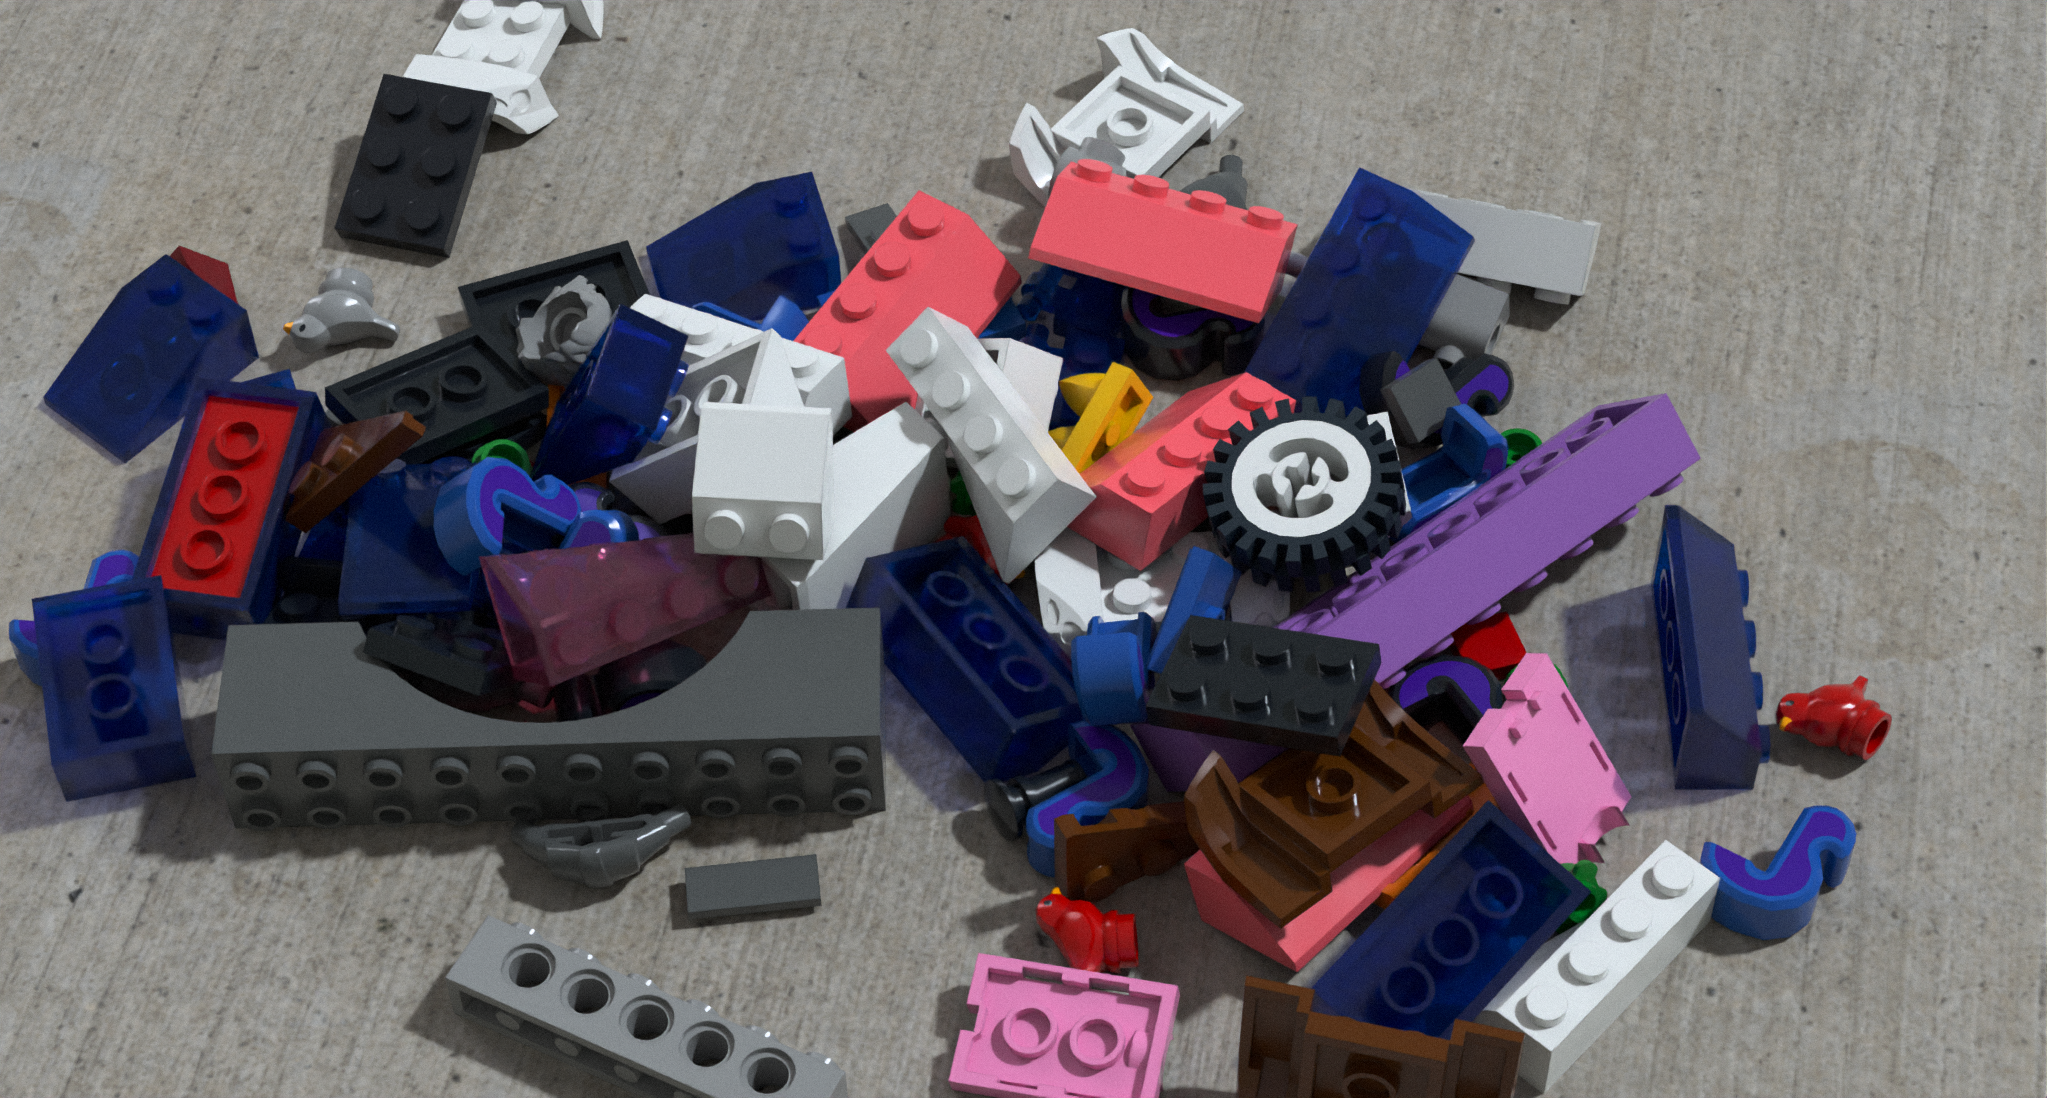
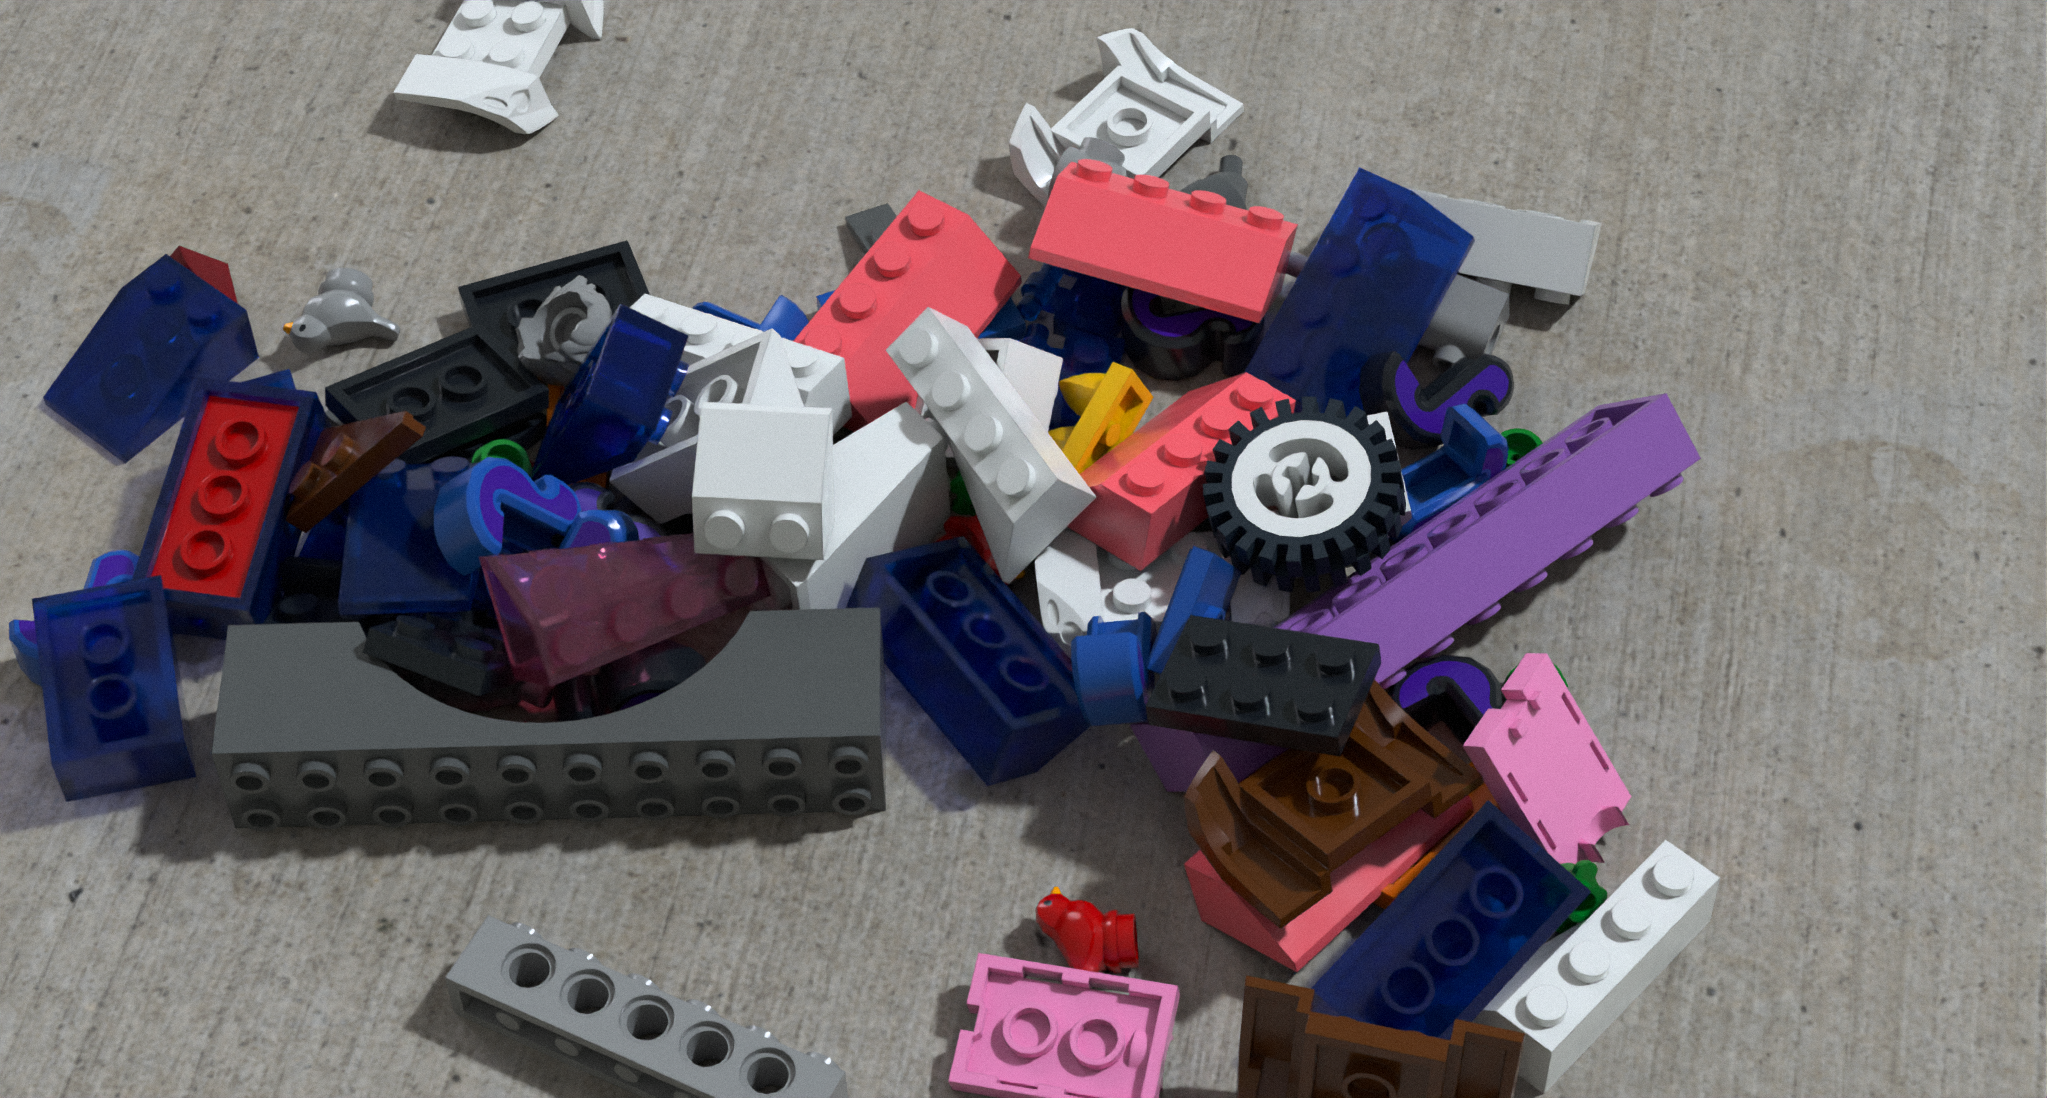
(416, 165): black plate -> none
(599, 850): dark grey piece -> none
(751, 251): clear blue slope -> none
(752, 886): dark grey piece -> none
(1010, 802): black pin -> none
(1114, 780): blue animal -> none
(1119, 849): reddish brown wing -> none
(1420, 400): dark grey tile -> none
(1490, 643): red tile -> none
(1706, 657): clear blue slope -> none
(1786, 894): blue animal -> none
(1836, 717): red animal -> none

